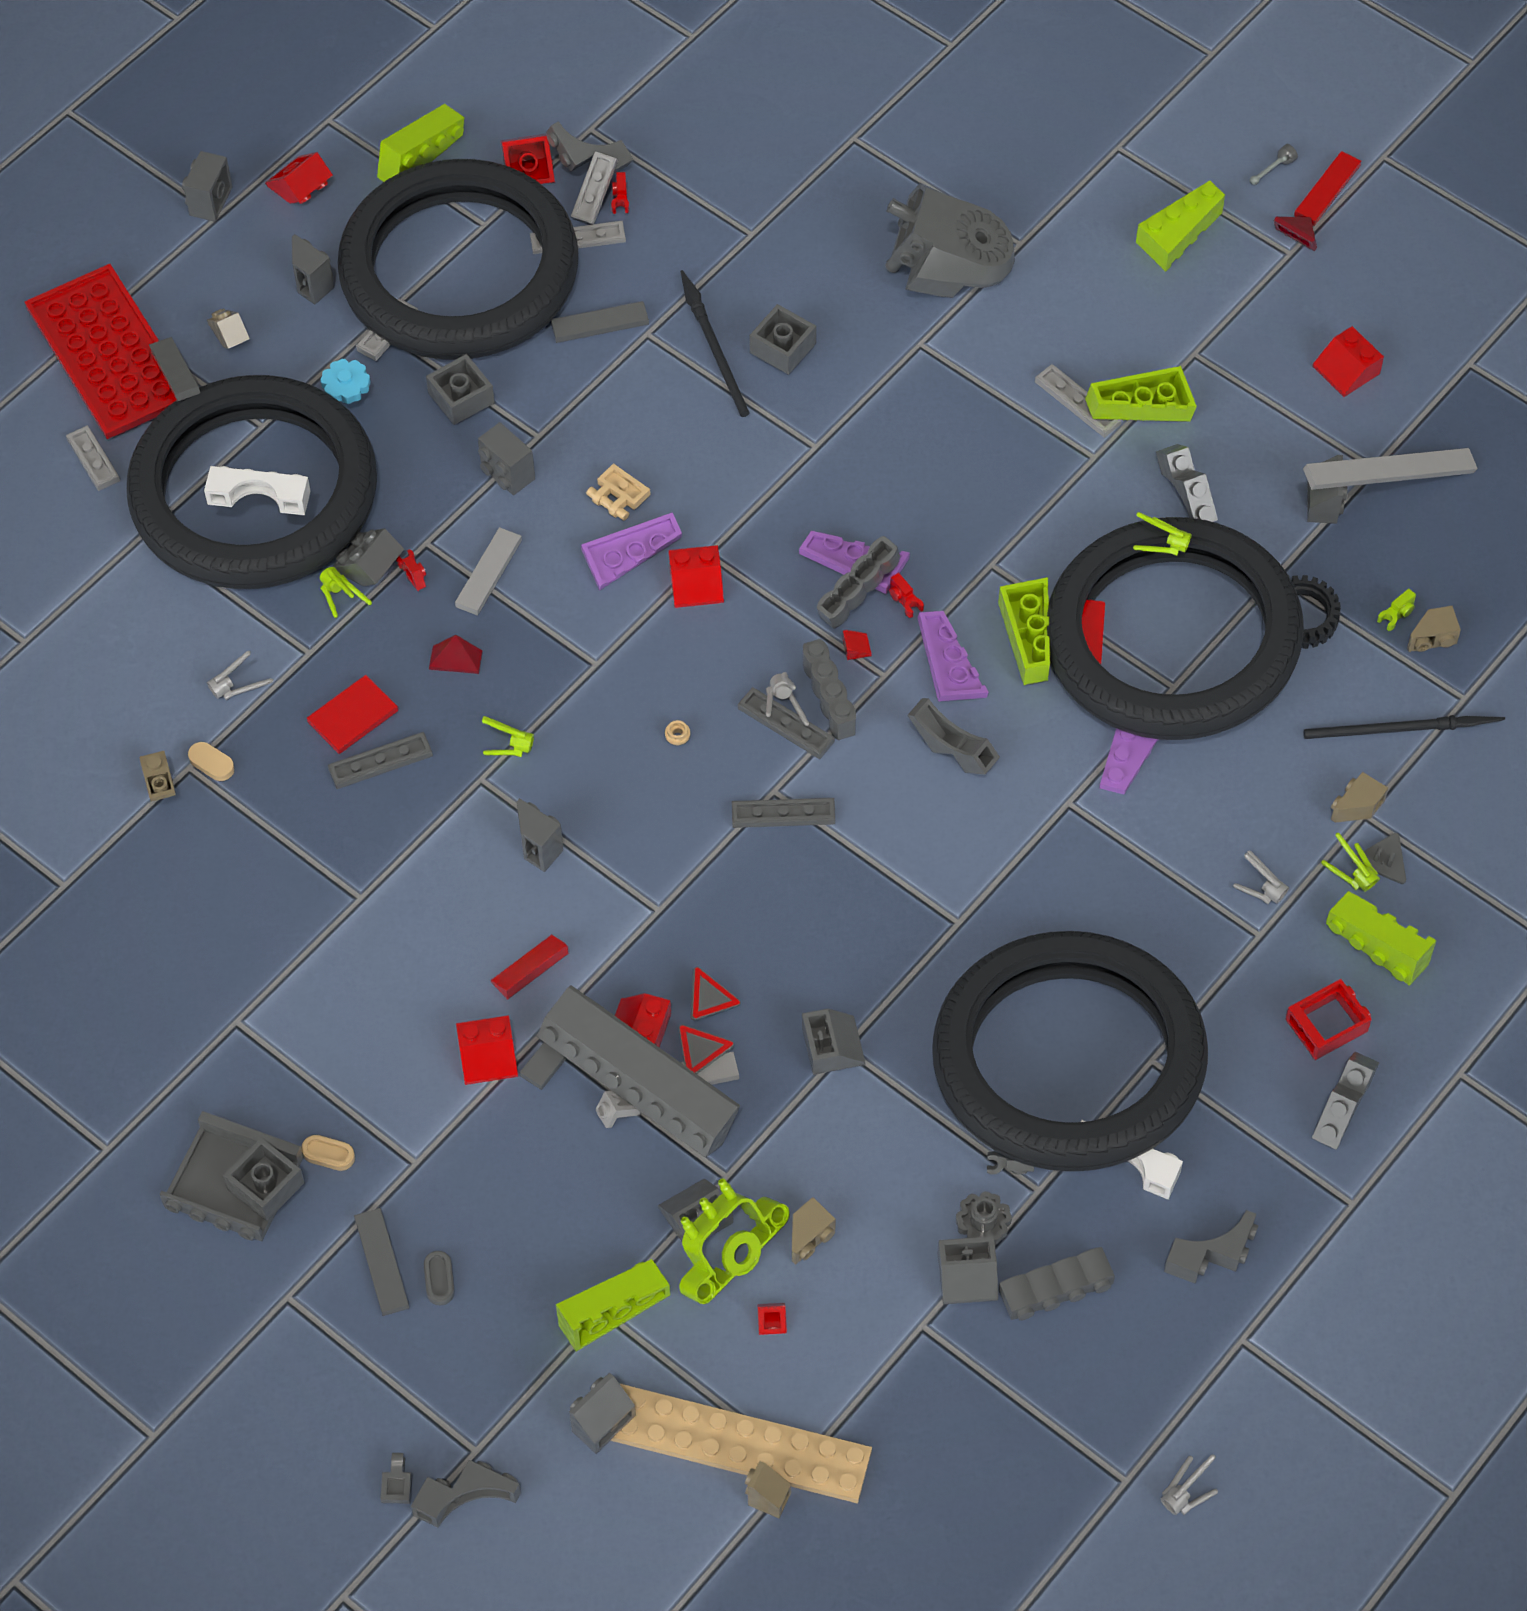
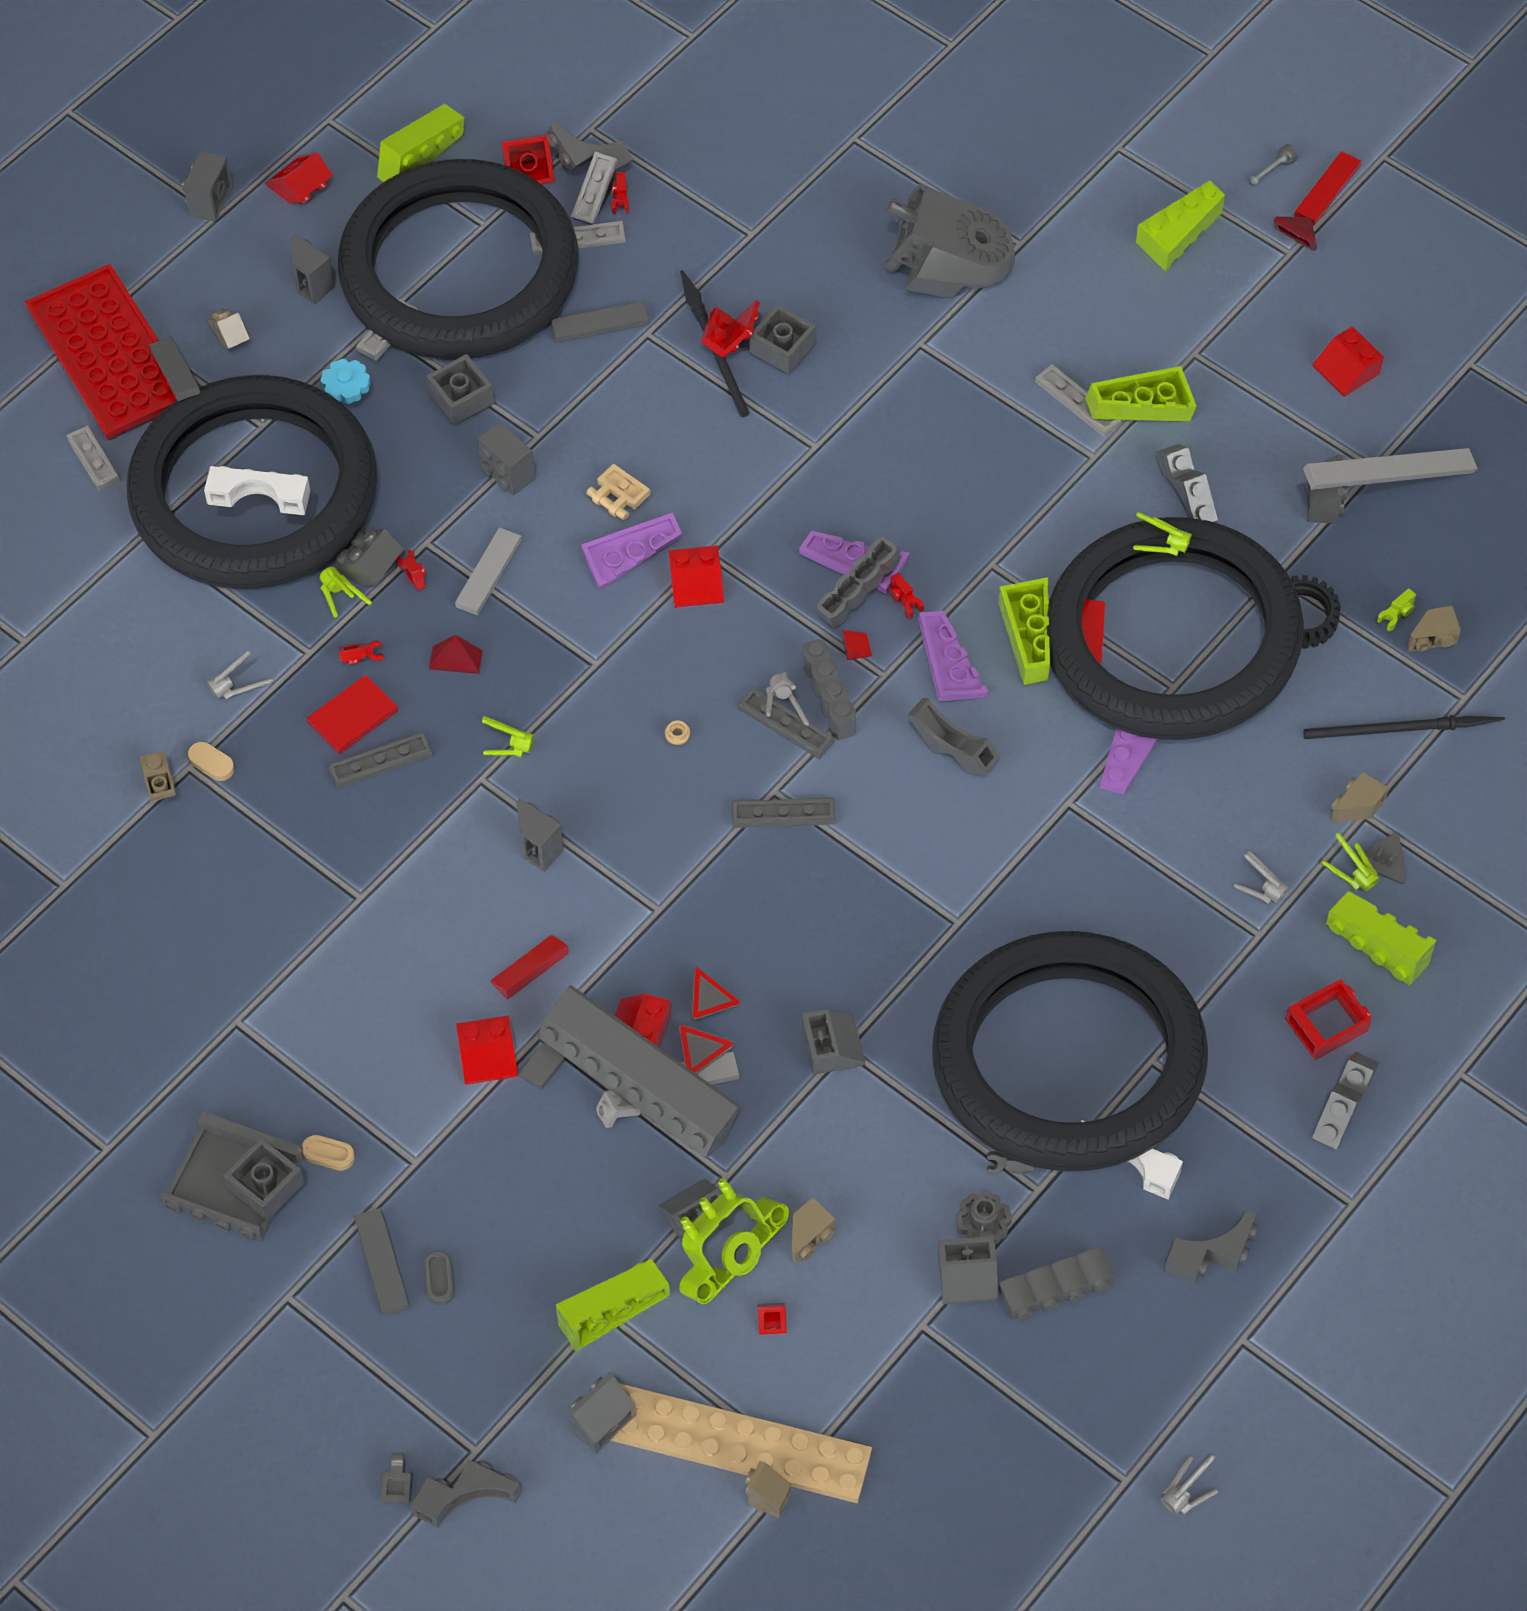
(354, 652): none -> red plate
(725, 333): none -> red bracket

